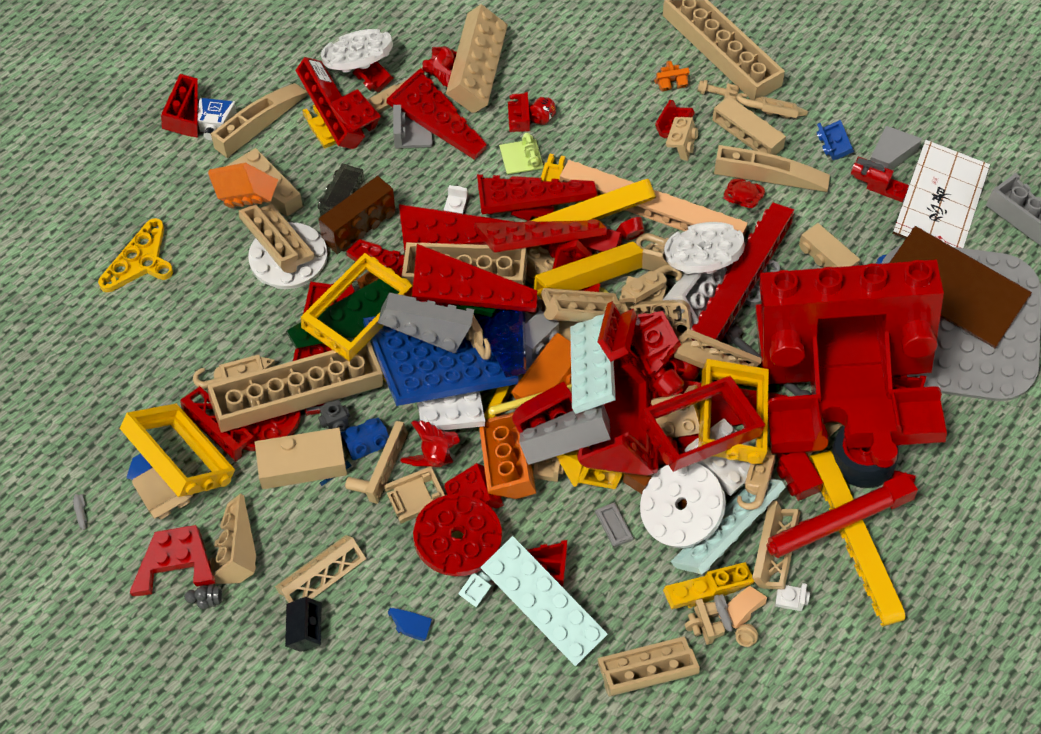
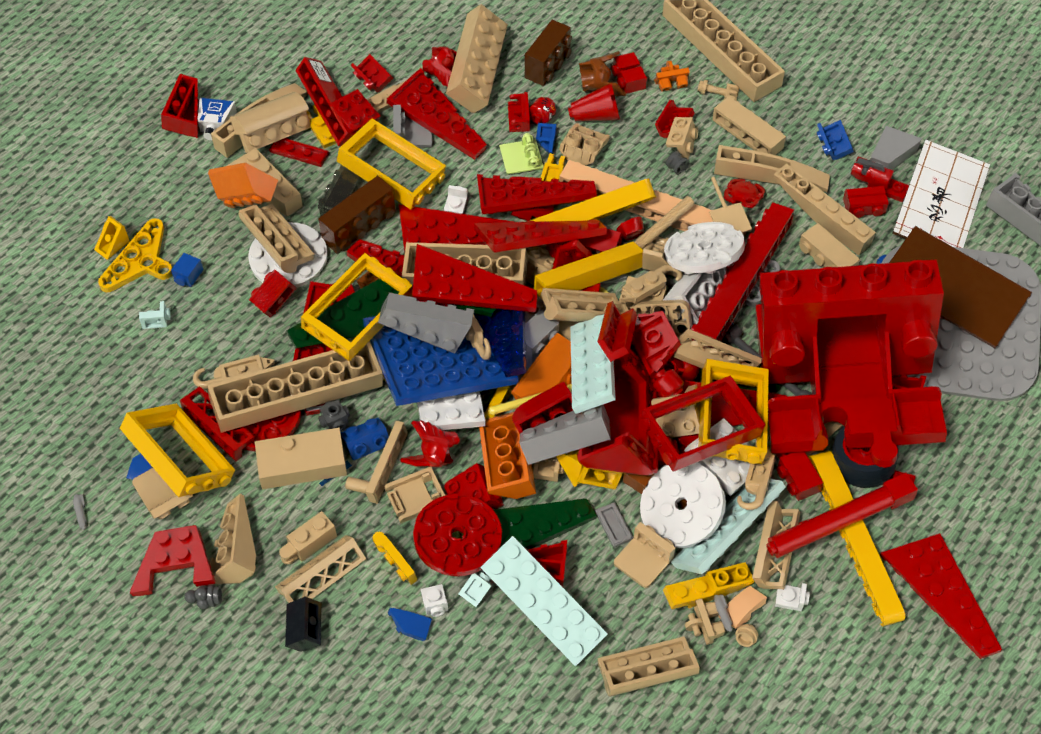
(112, 238): none -> yellow slope
(155, 319): none -> light aqua bracket
(187, 270): none -> blue brick
(271, 121): none -> tan brick
(272, 293): none -> red brick
(299, 151): none -> red tile
(308, 539): none -> tan brick
(357, 50): white plate -> none
(371, 129): none -> yellow door
(393, 556): none -> yellow hinge
(434, 600): none -> white bracket
(543, 522): none -> dark green wing
(546, 136): none -> blue slope
(548, 53): none -> reddish brown brick
(583, 144): none -> tan slope
(596, 106): none -> red cone
(597, 74): none -> dark orange helmet
(629, 75): none -> red piece
(645, 556): none -> tan bracket
(665, 222): none -> tan axle
(677, 162): none -> dark grey wheel
(730, 214): none -> tan piece
(771, 106): tan plate -> none
(825, 210): none -> tan slope
(866, 201): none -> red brick
(940, 584): none -> red wing

